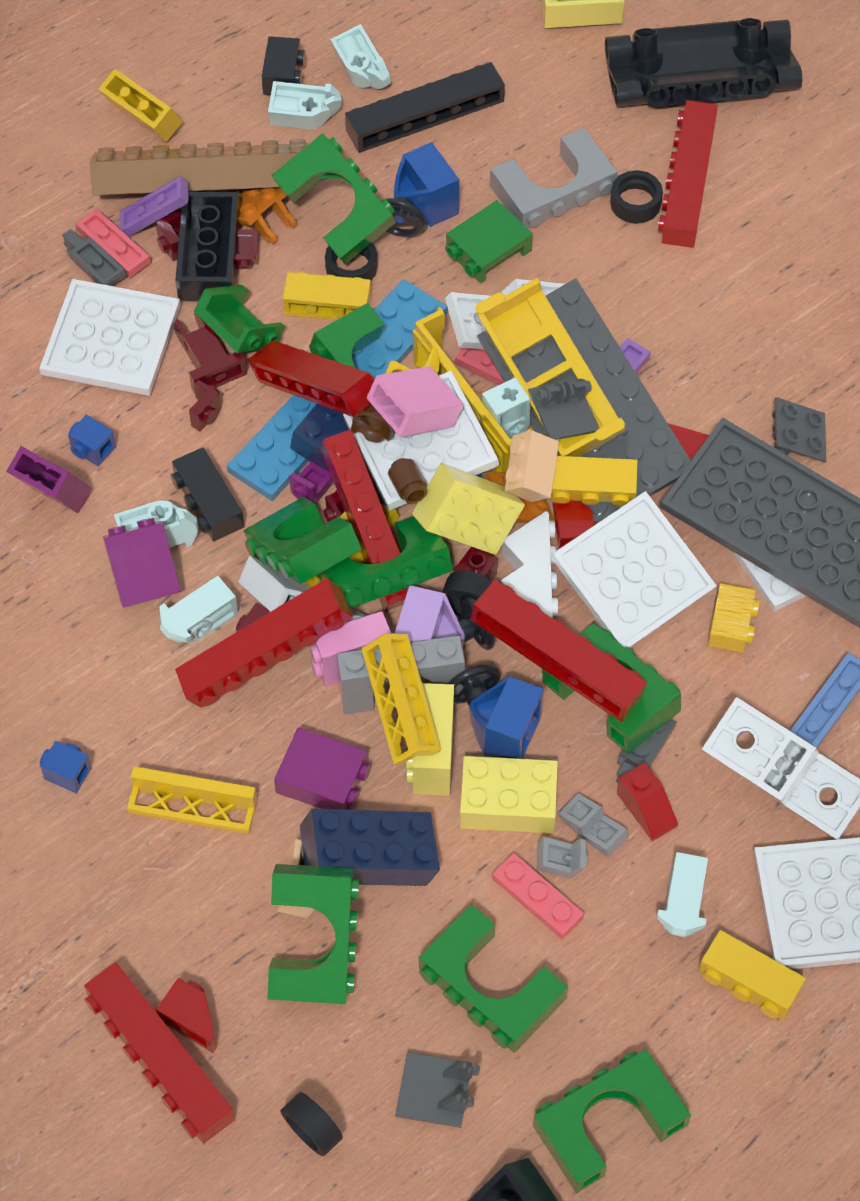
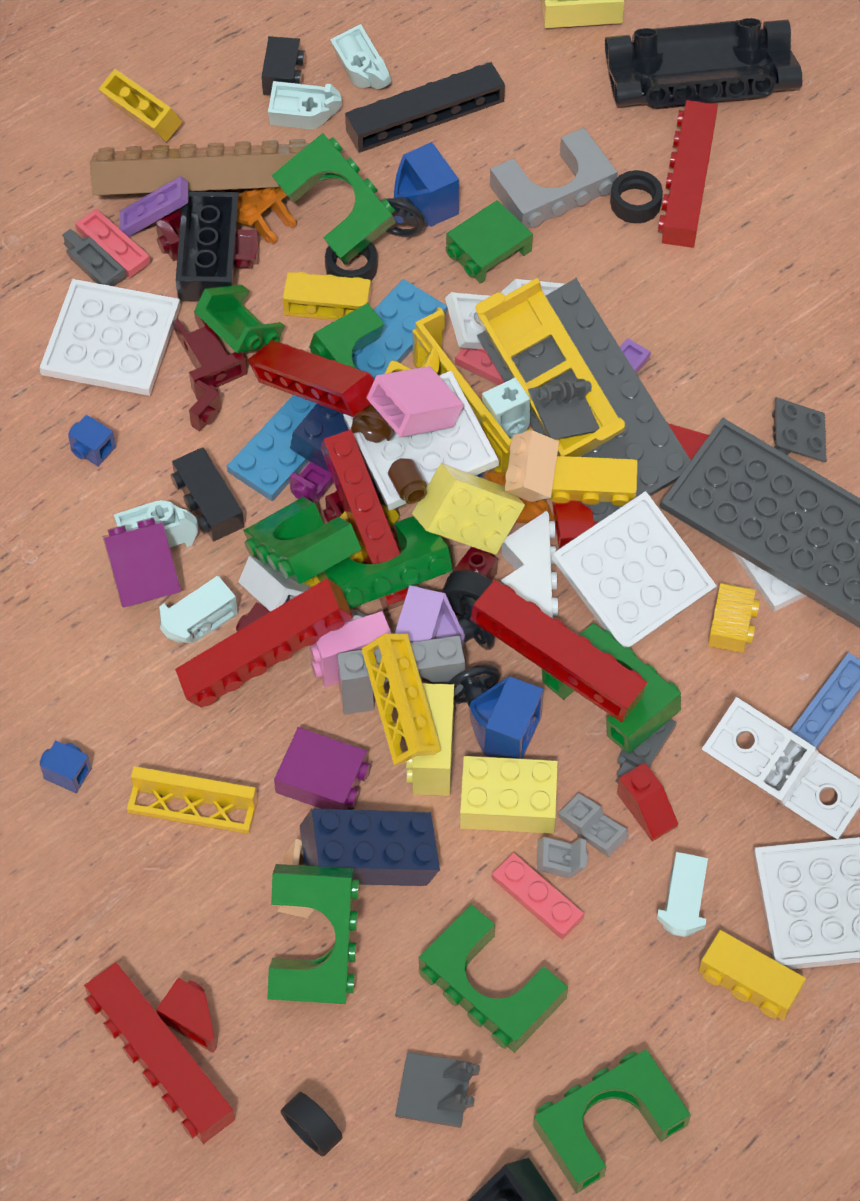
(49, 479): magenta brick -> none

